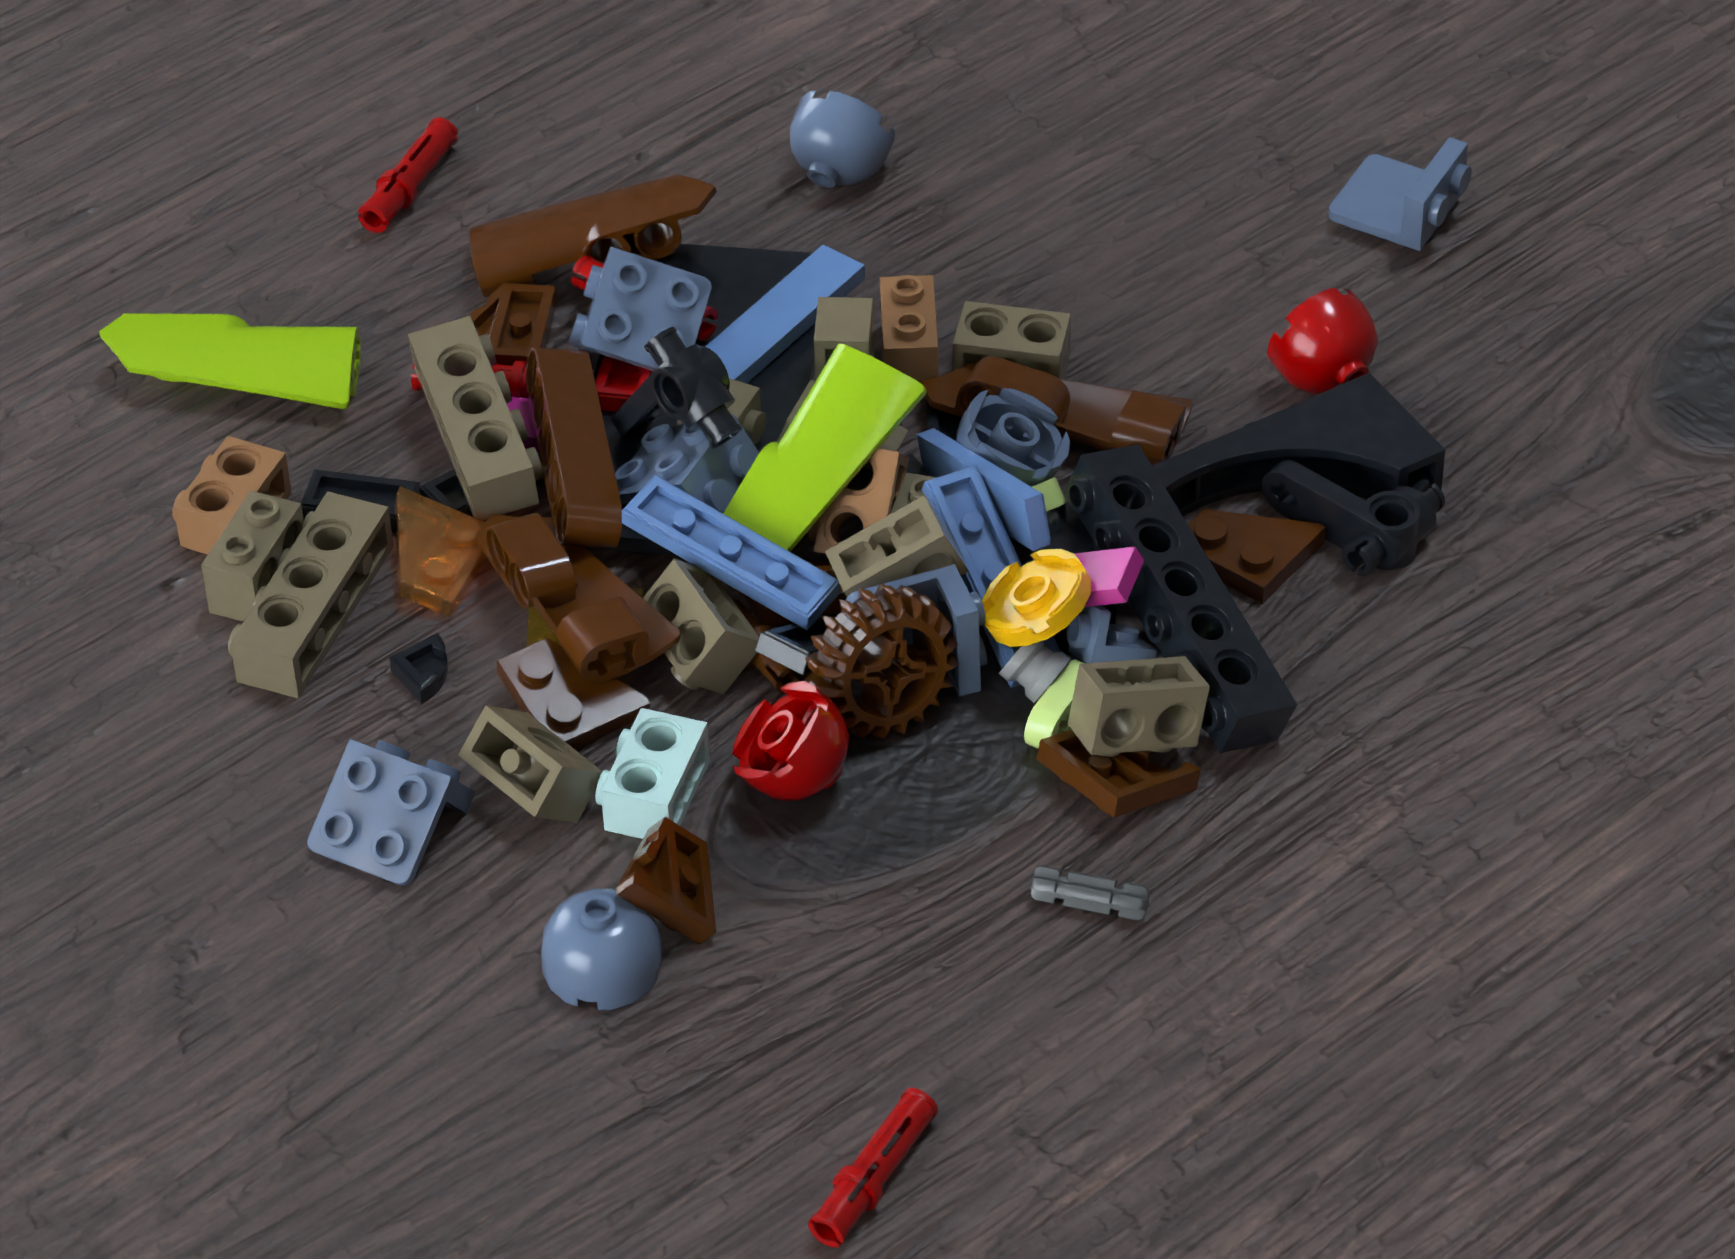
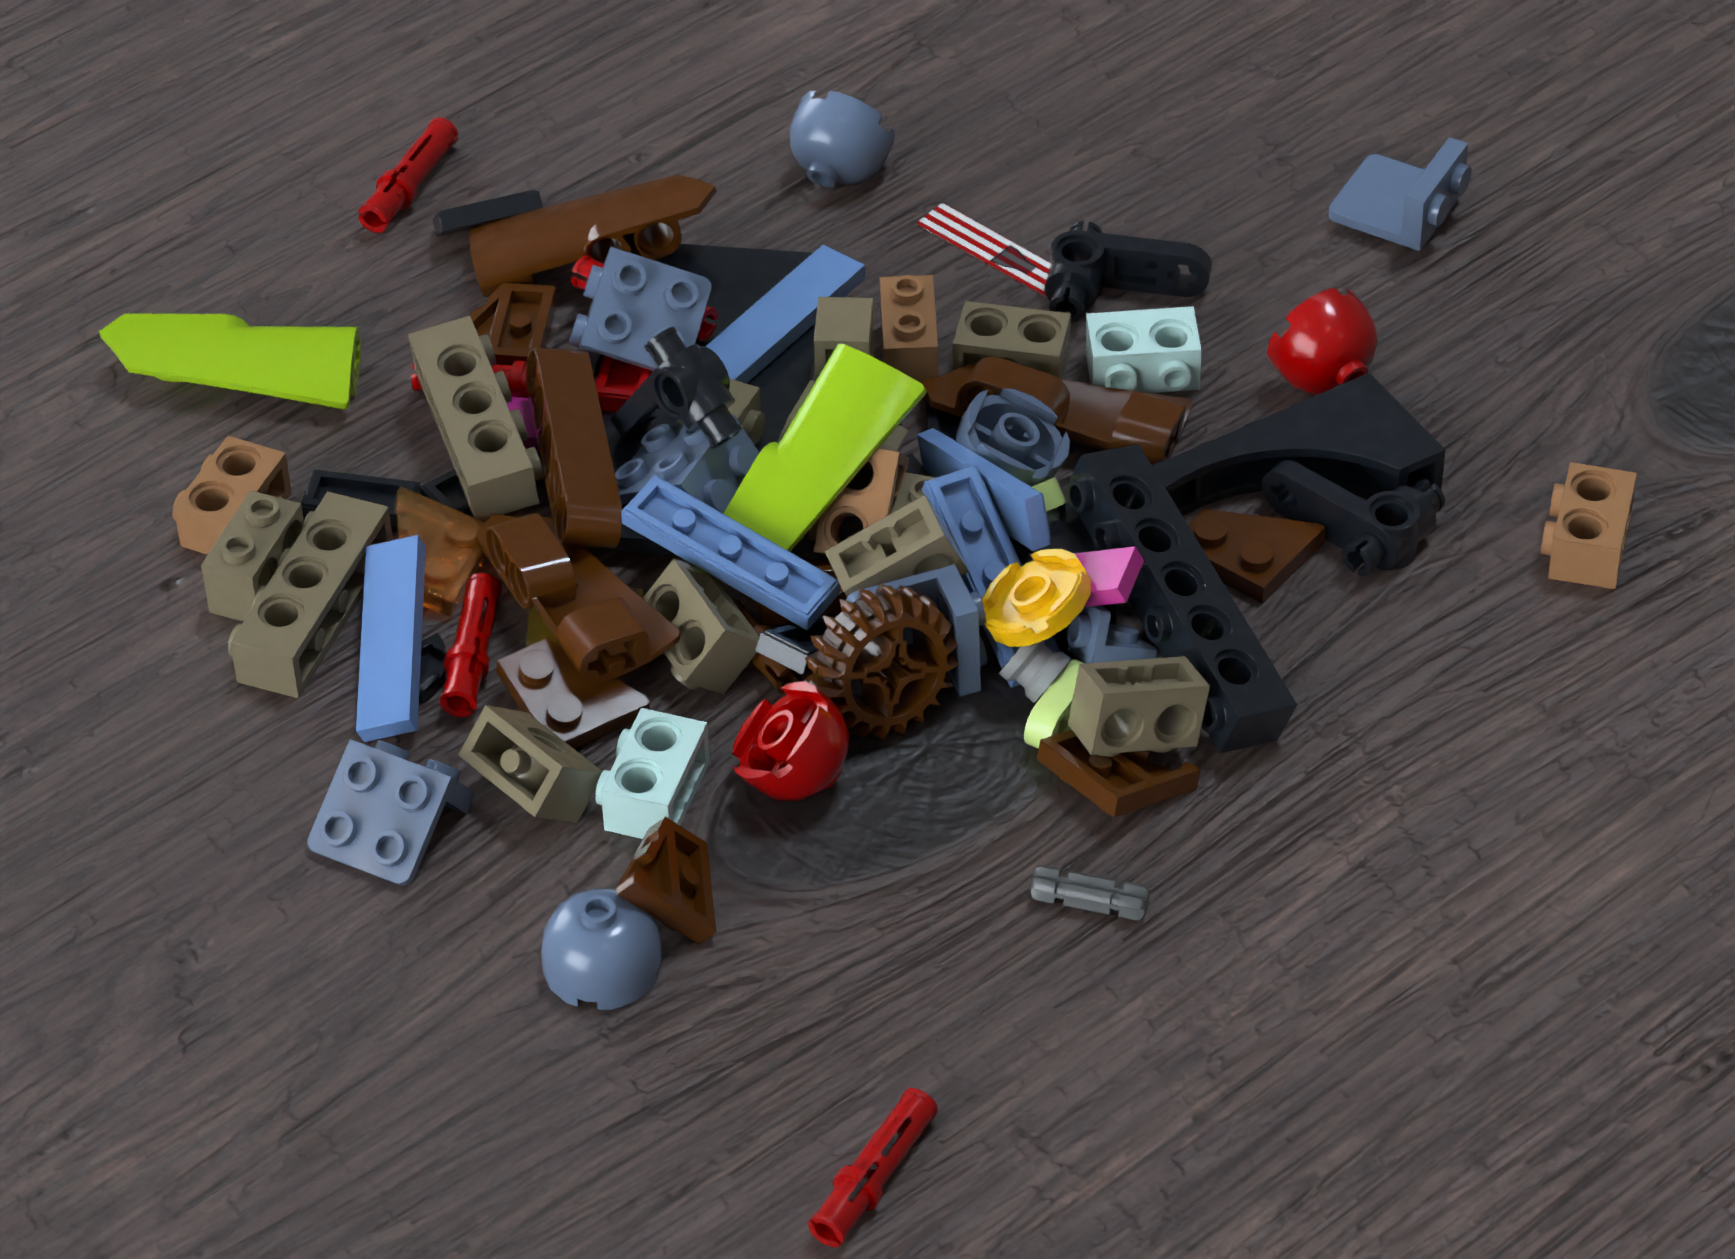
(391, 638): none -> medium blue tile
(468, 659): none -> red pin
(478, 213): none -> black tile
(987, 246): none -> sticker
(1094, 260): none -> black piece
(1144, 350): none -> light aqua brick
(1590, 525): none -> medium nougat brick

